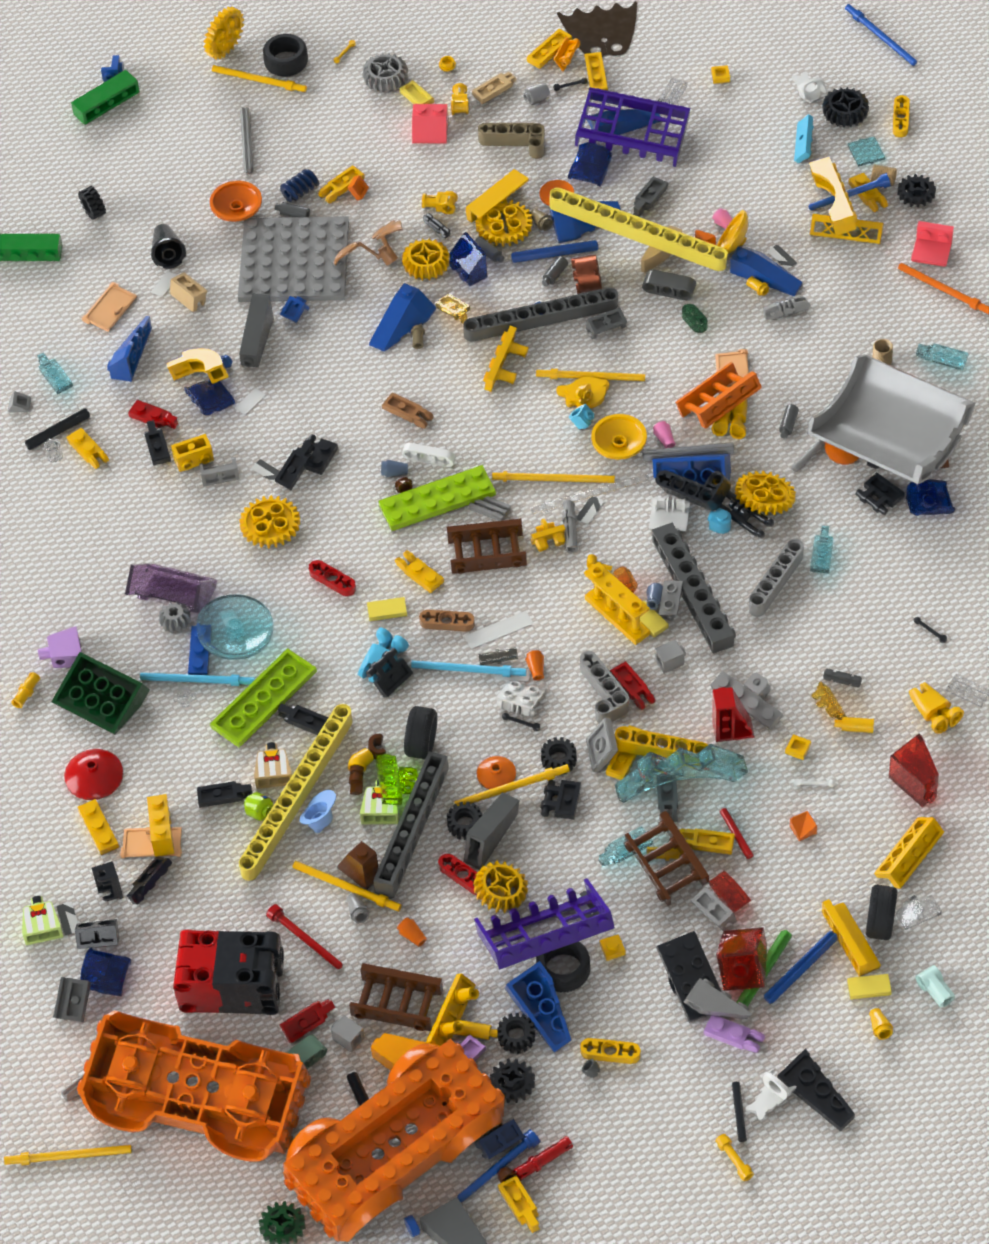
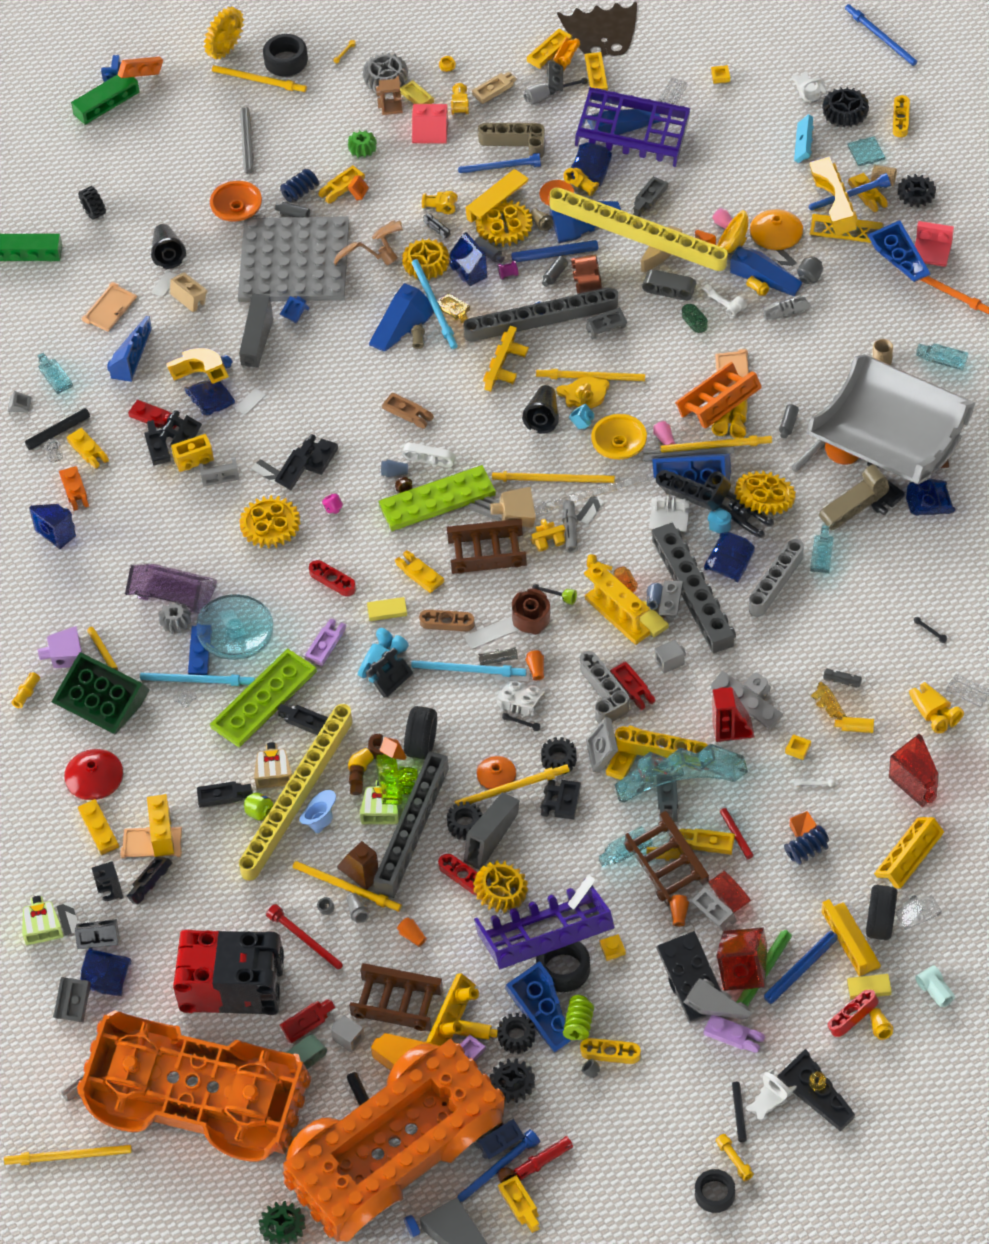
(53, 523): none -> clear blue slope
(73, 486): none -> orange hinge
(101, 647): none -> yellow bar
(140, 67): none -> orange plate
(187, 428): none -> black plate
(322, 906): none -> dark grey hinge
(325, 643): none -> lavender hinge
(332, 503): none -> dark pink piece
(362, 144): none -> bright green gear
(389, 106): none -> medium nougat window
(392, 748): none -> orange slope
(446, 330): none -> medium azure bar
(508, 270): none -> magenta bush
(516, 505): none -> tan torso
(530, 611): none -> copper brick
(533, 160): none -> blue piece
(542, 411): none -> black cone
(555, 77): none -> dark grey hinge
(568, 596): none -> lime hinge
(578, 1018): none -> lime piece
(580, 180): none -> yellow connector
(581, 892): none -> white sticker
(679, 908): none -> orange cone
(720, 1176): none -> black tyre
(730, 556): none -> clear blue slope
(733, 307): none -> white brick
(752, 441): none -> yellow bar
(776, 229): none -> light orange dish
(807, 844): none -> dark blue piece
(810, 270): none -> dark grey head
(822, 1081): none -> clear yellow hinge
(843, 1022): none -> red beam
(856, 499): none -> dark tan beam
(899, 249): none -> blue wedge

